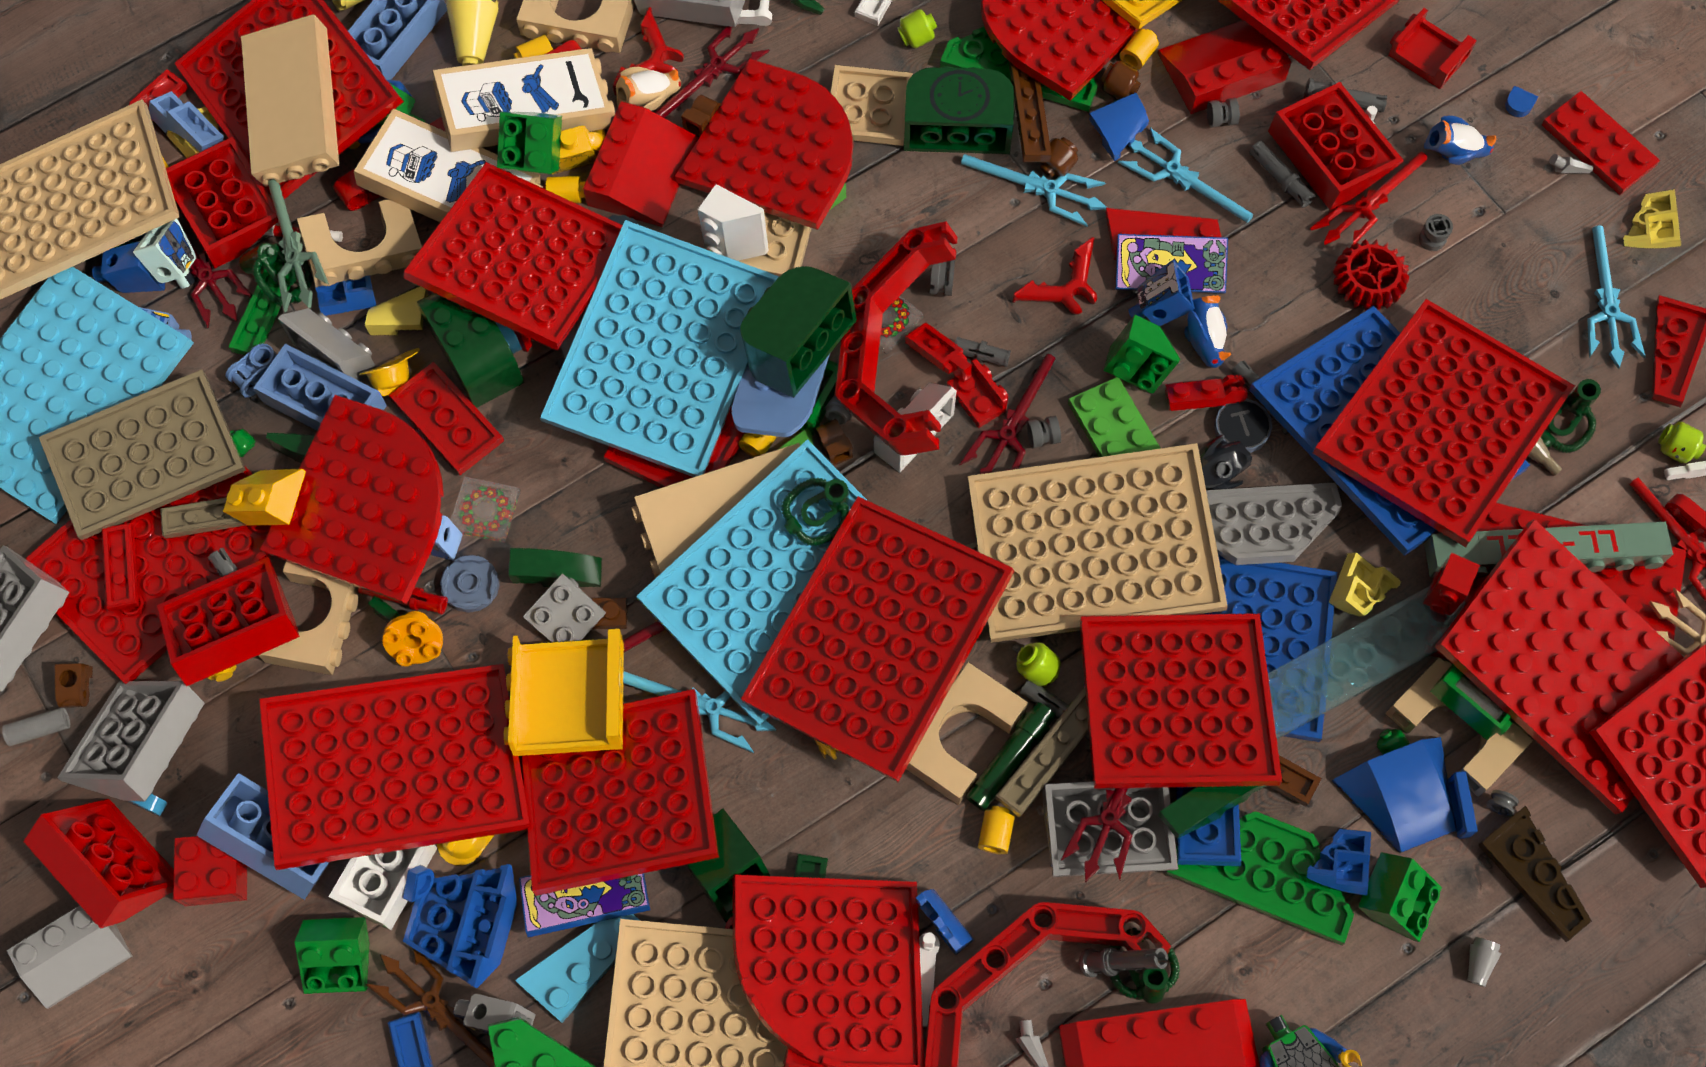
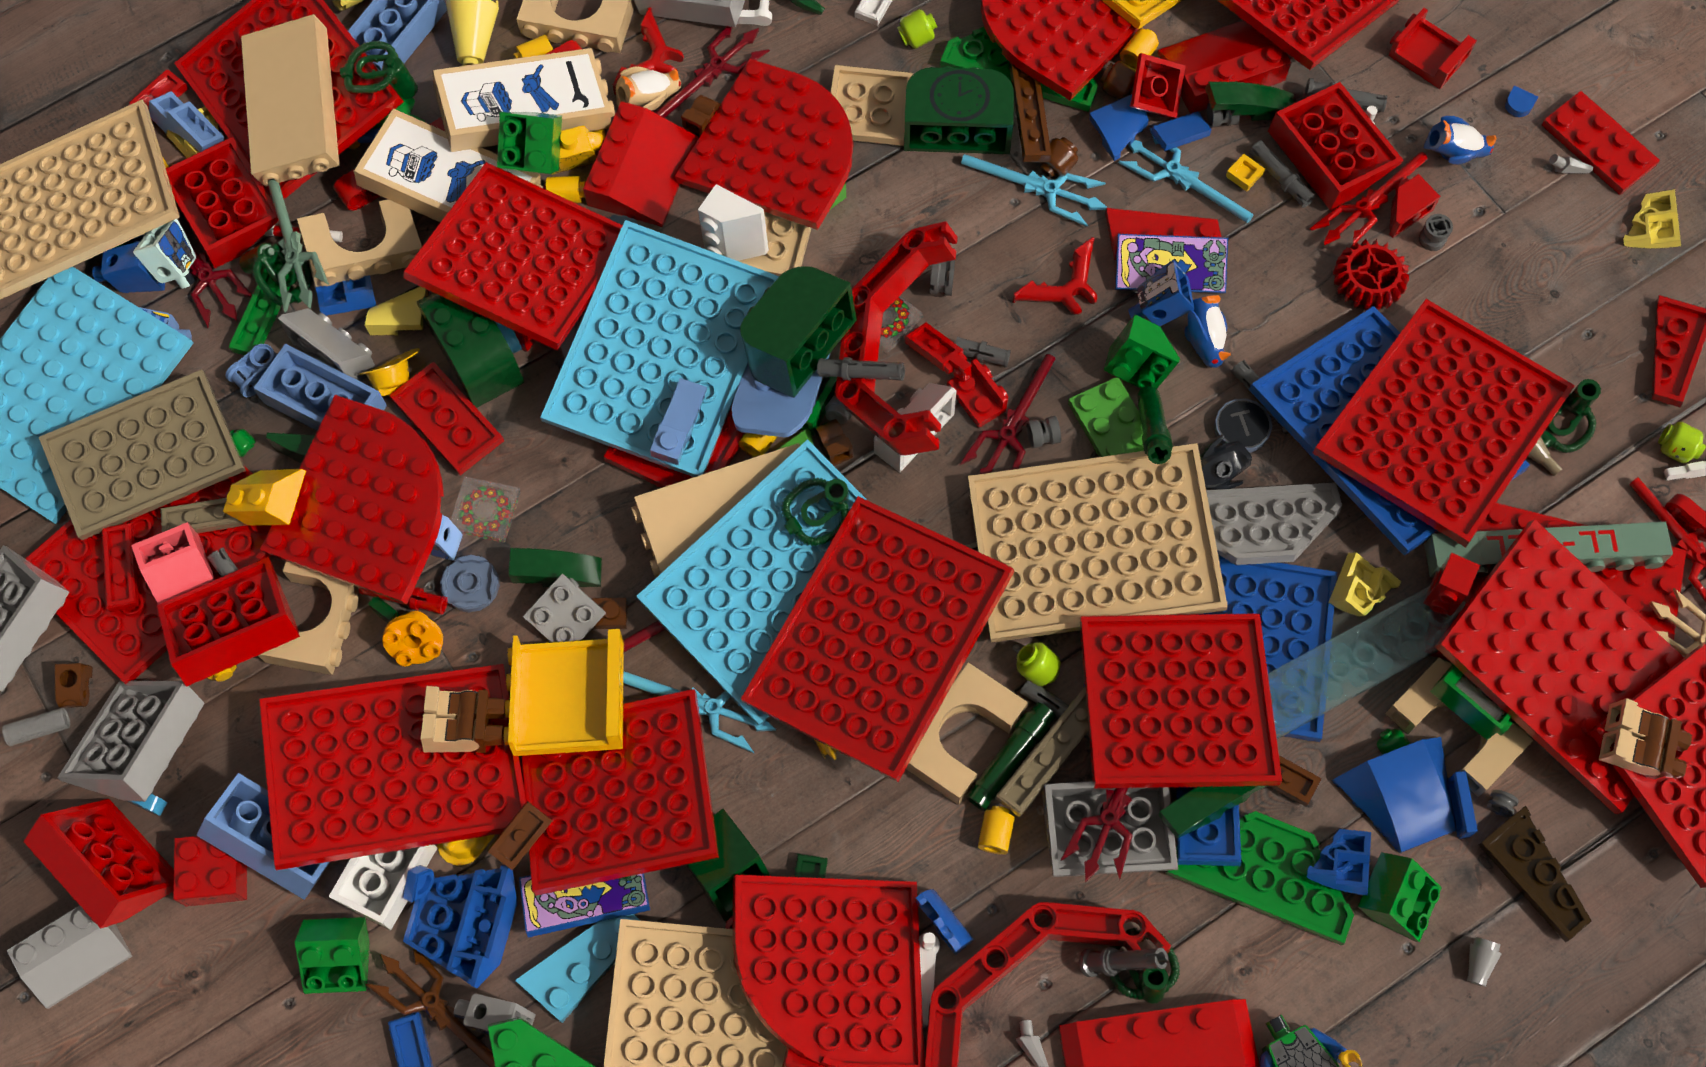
(173, 562): none -> coral slope
(392, 70): none -> dark green piece
(460, 721): none -> hips
(519, 835): none -> reddish brown plate
(678, 422): none -> medium blue slope
(851, 368): none -> dark grey pin
(1156, 436): none -> dark green piece
(1157, 86): none -> red slope
(1181, 131): none -> blue tile
(1206, 393): red hinge -> none
(1245, 172): none -> yellow plate
(1248, 99): none -> dark green slope
(1411, 203): none -> red slope
(1609, 305): medium azure piece -> none
(1644, 741): none -> hips

